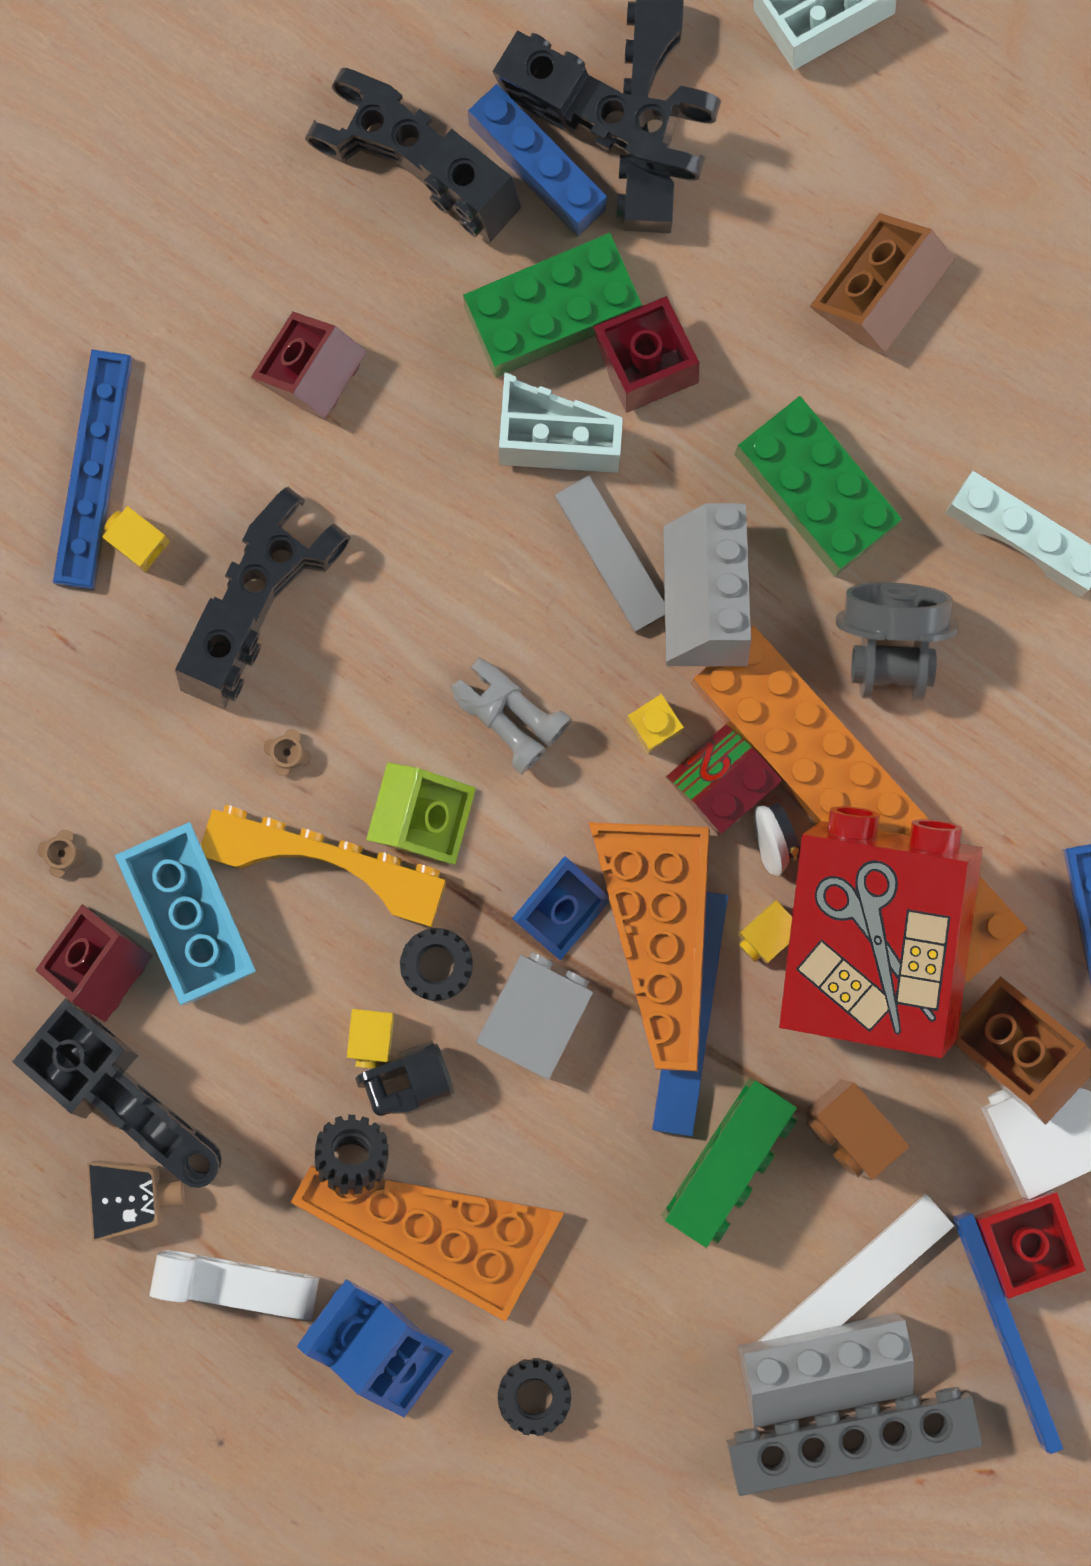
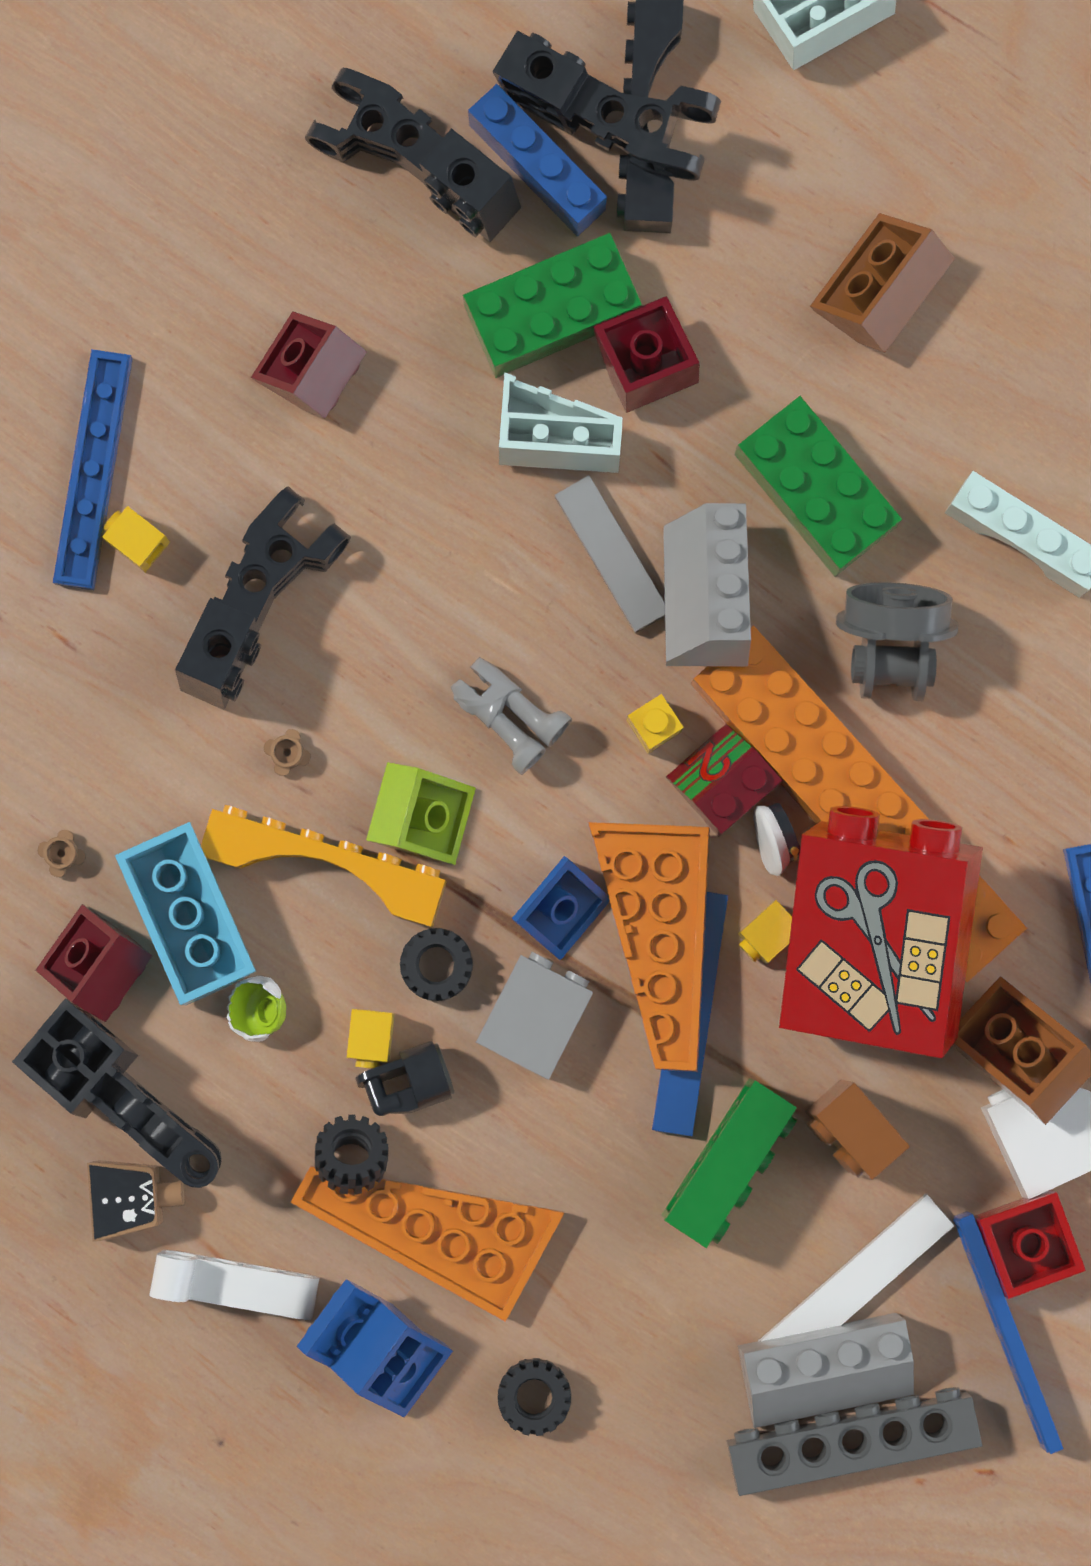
(256, 1008): none -> lime hair

